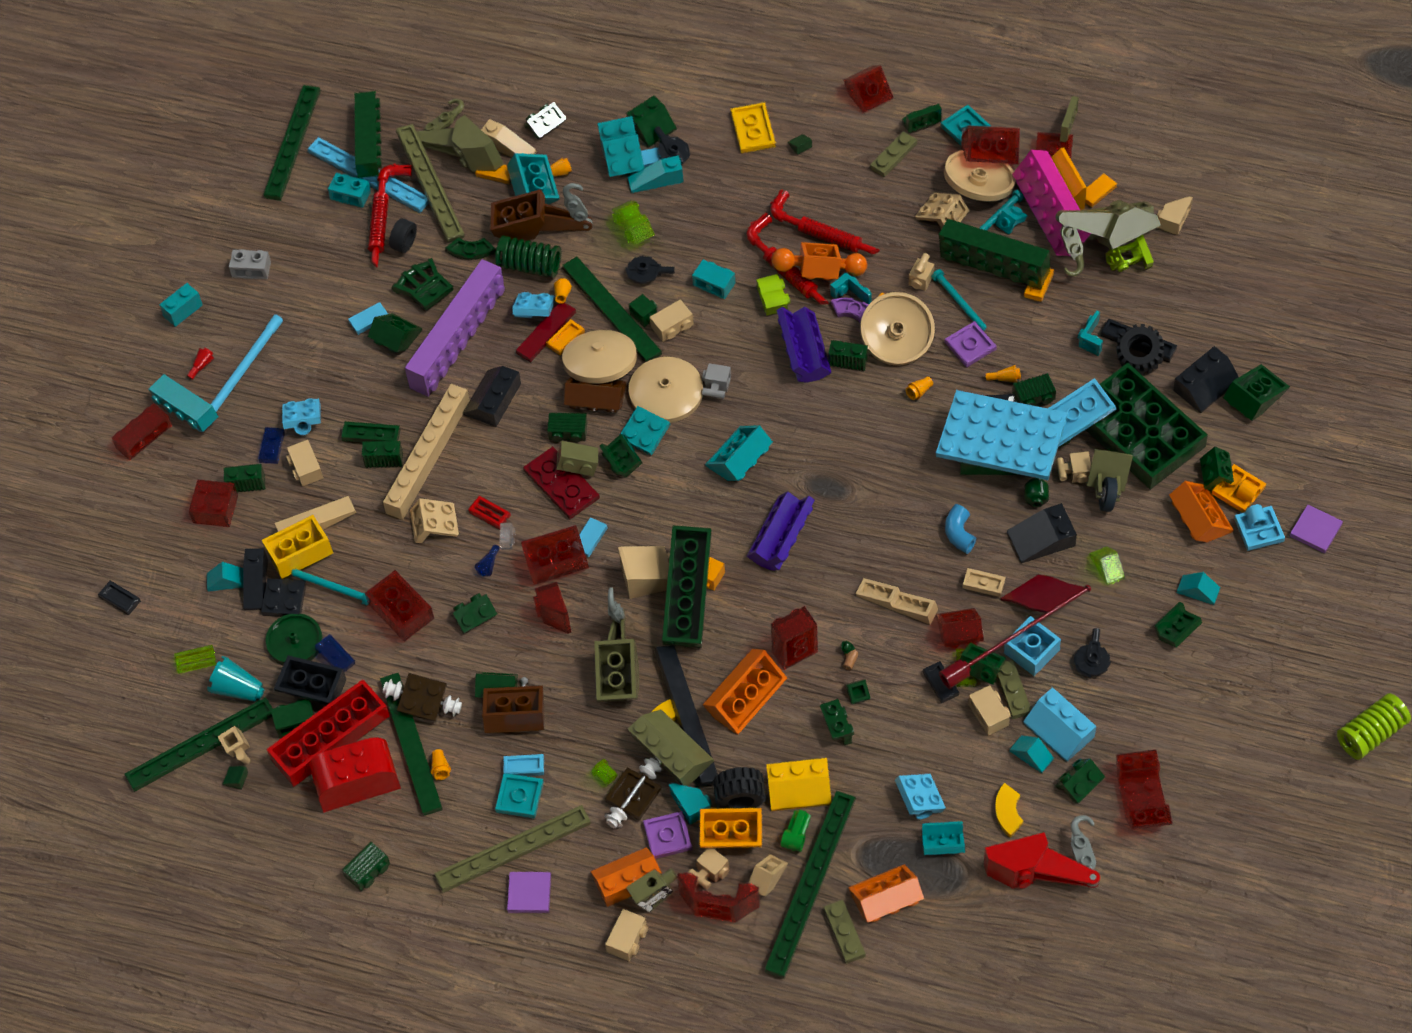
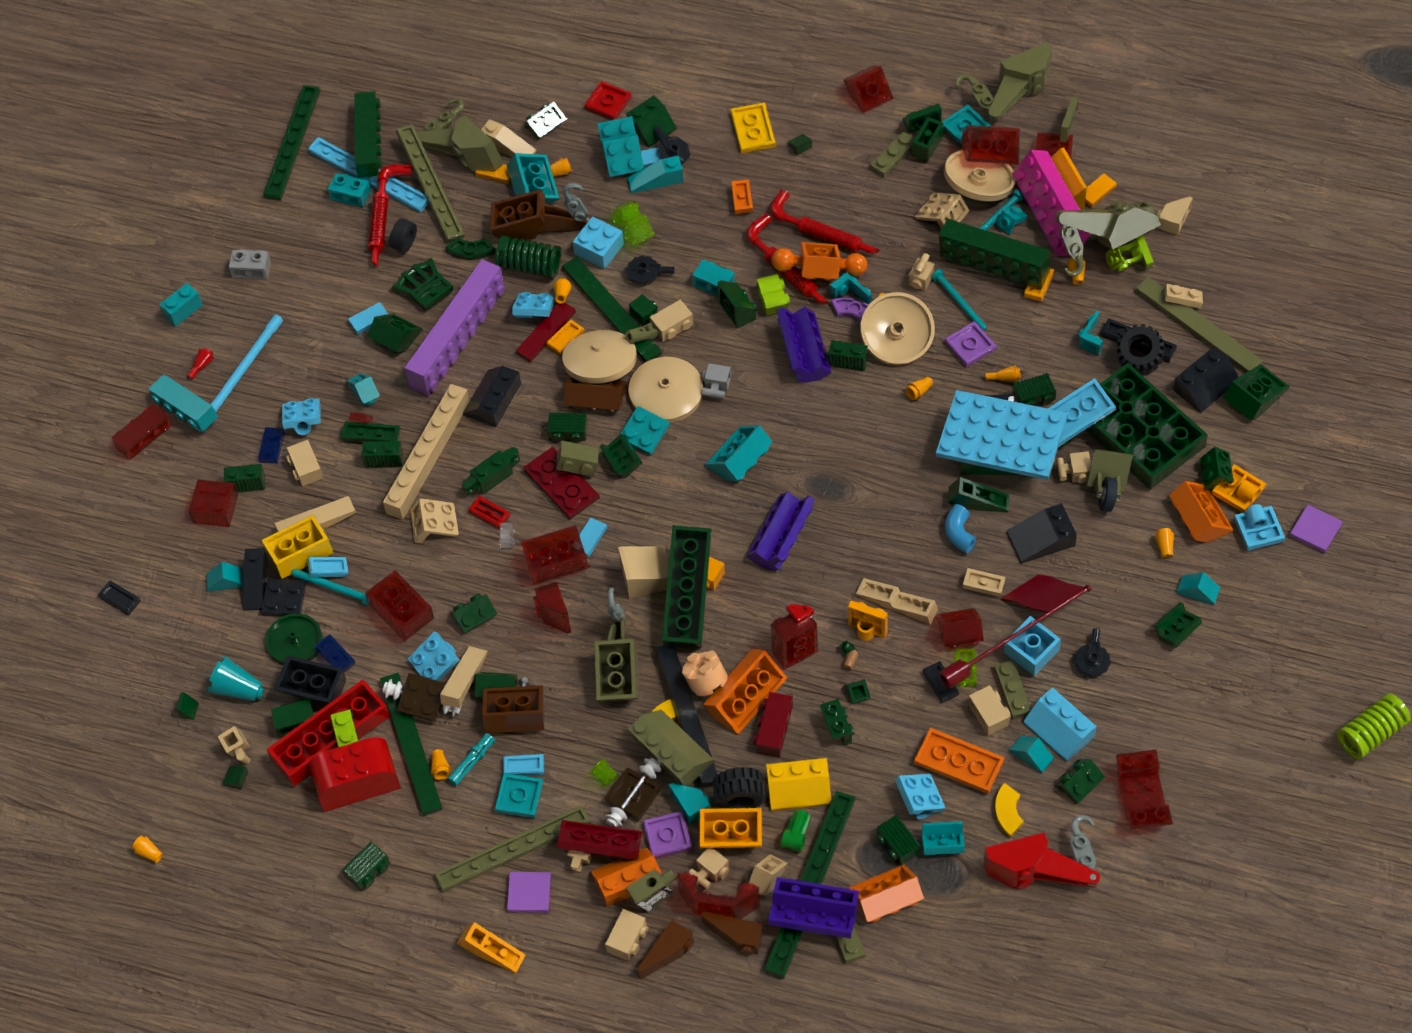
(145, 848): none -> light orange cone
(186, 706): none -> dark green slope
(195, 655): clear neon green tile -> none
(197, 745): dark green tile -> none
(327, 566): none -> medium azure tile
(344, 728): none -> lime plate
(361, 417): none -> clear red tile
(363, 388): none -> teal slope
(434, 657): none -> medium azure plate
(462, 677): none -> tan slope
(471, 759): none -> teal pin
(486, 564): clear blue cone -> none
(490, 947): none -> light orange slope
(491, 471): none -> dark green hinge
(578, 859): none -> tan tile
(598, 242): none -> medium azure brick
(599, 839): none -> dark red piece
(608, 101): none -> red tile
(641, 333): none -> olive bar
(667, 949): none -> reddish brown slope
(704, 673): none -> light nougat brick
(736, 303): none -> dark green slope
(739, 933): none -> reddish brown slope
(742, 196): none -> orange plate
(773, 724): none -> dark red brick
(799, 612): none -> red tile
(814, 907): none -> dark purple brick
(863, 616): none -> light orange plate
(897, 840): none -> dark green brick
(927, 139): none -> dark green brick
(959, 760): none -> orange plate
(977, 496): none -> dark green slope
(987, 667): dark green bracket -> none
(1018, 77): none -> olive slope
(1036, 492): dark green head -> none
(1072, 265): none -> light orange cone
(1108, 564): clear neon green slope -> none
(1165, 539): none -> light orange cone
(1183, 296): none -> tan plate
(1199, 326): none -> olive tile

